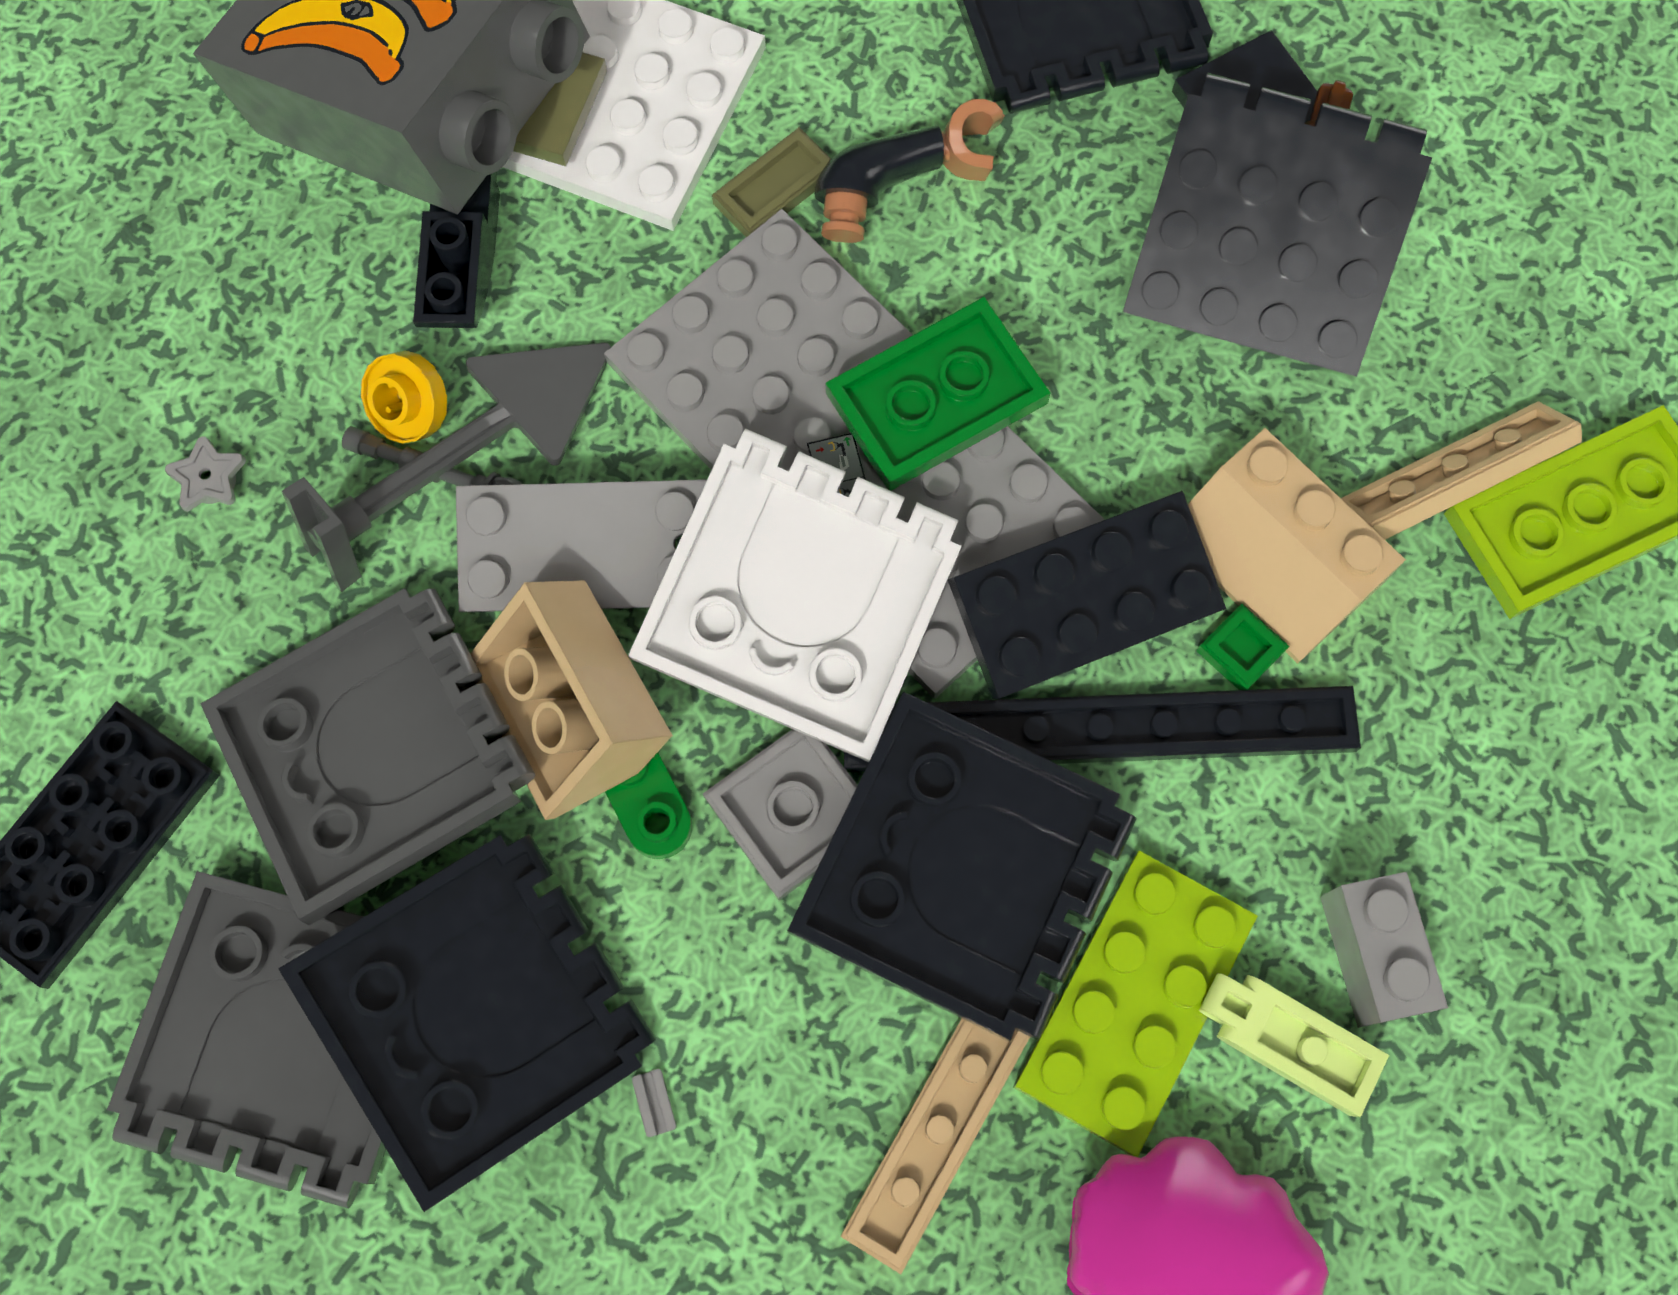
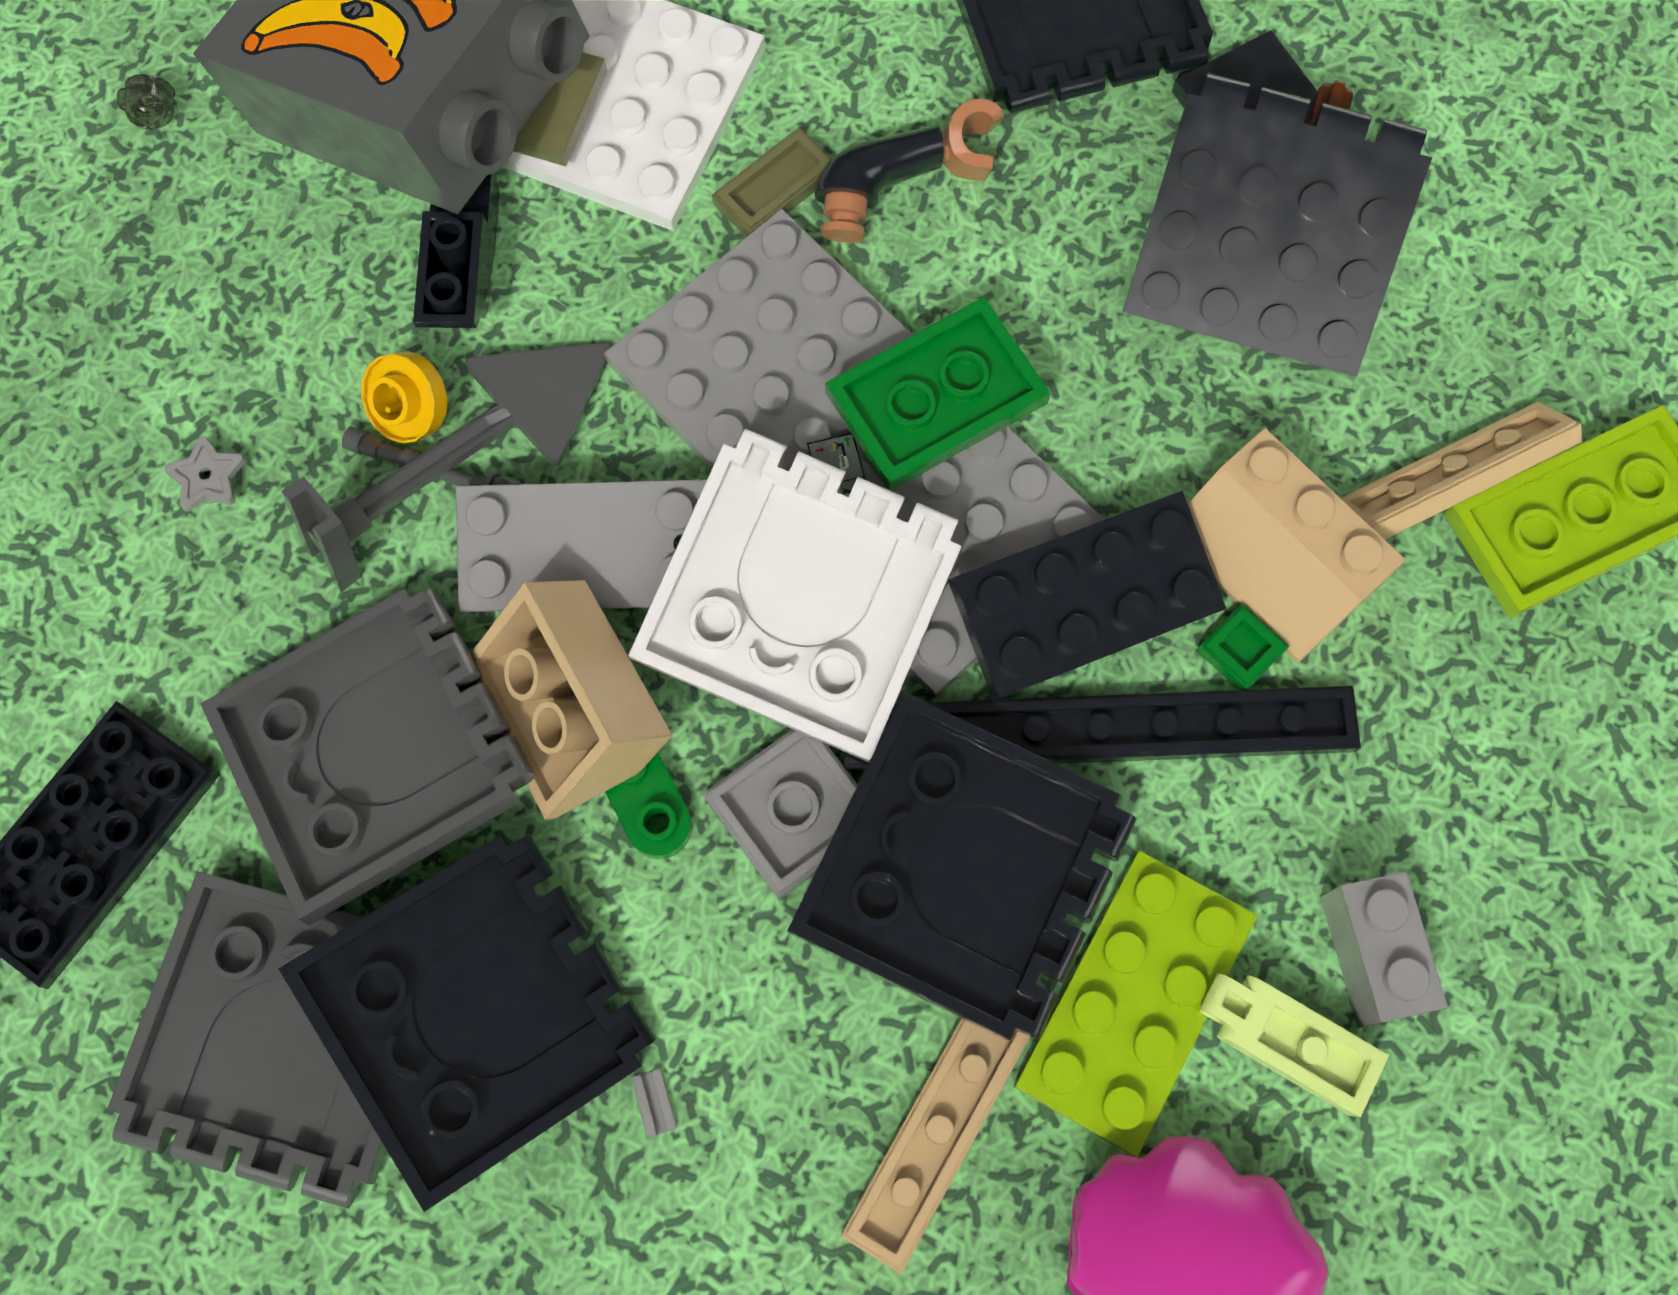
(150, 112): none -> clear smoke plate

